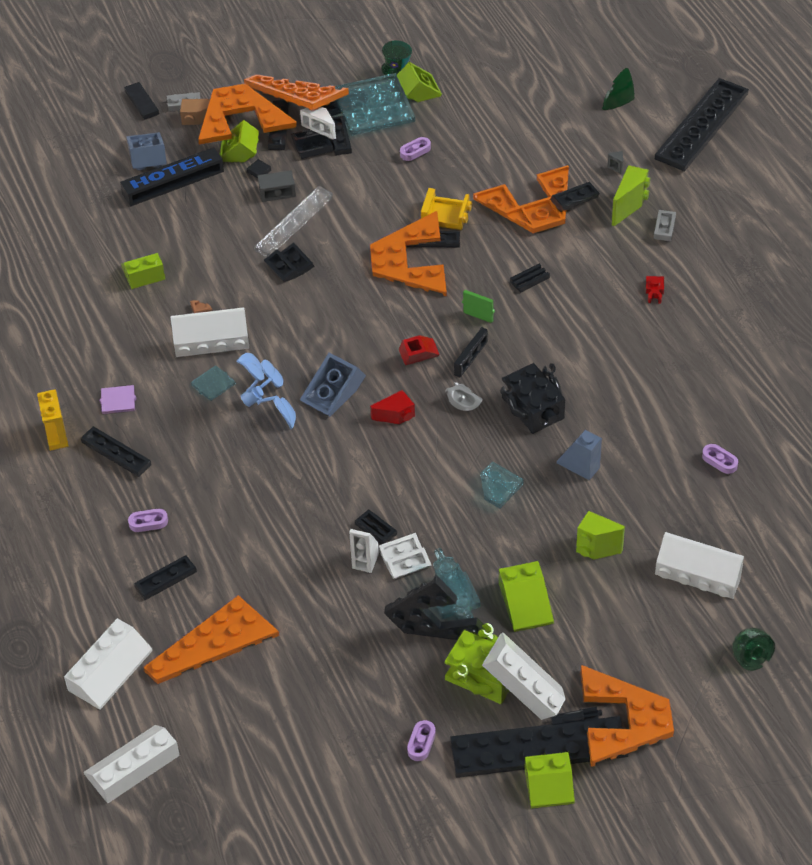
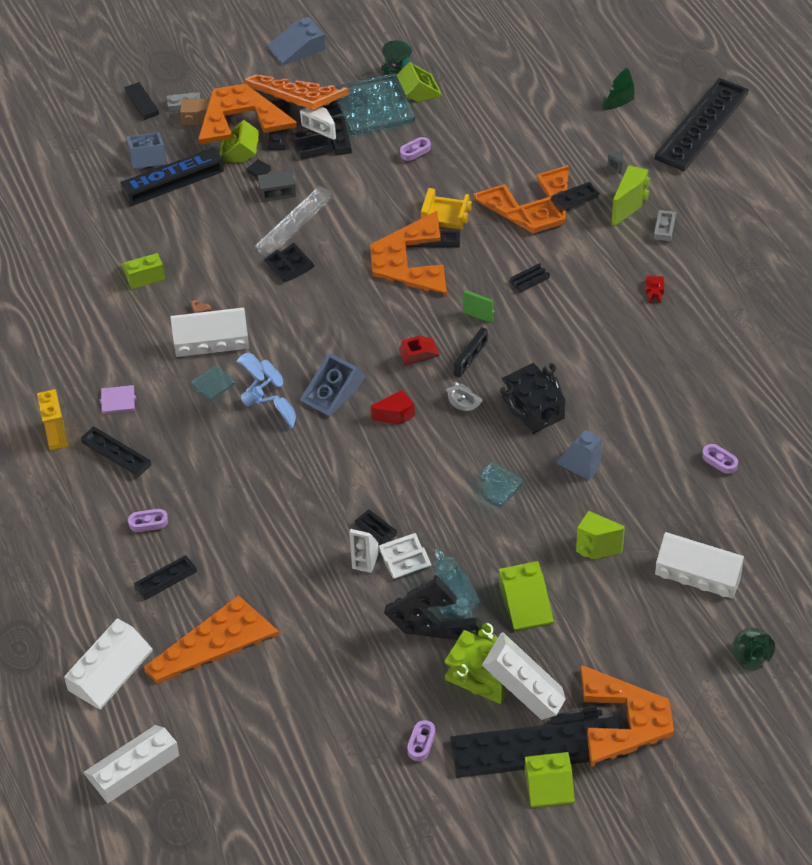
(298, 41): none -> sand blue slope

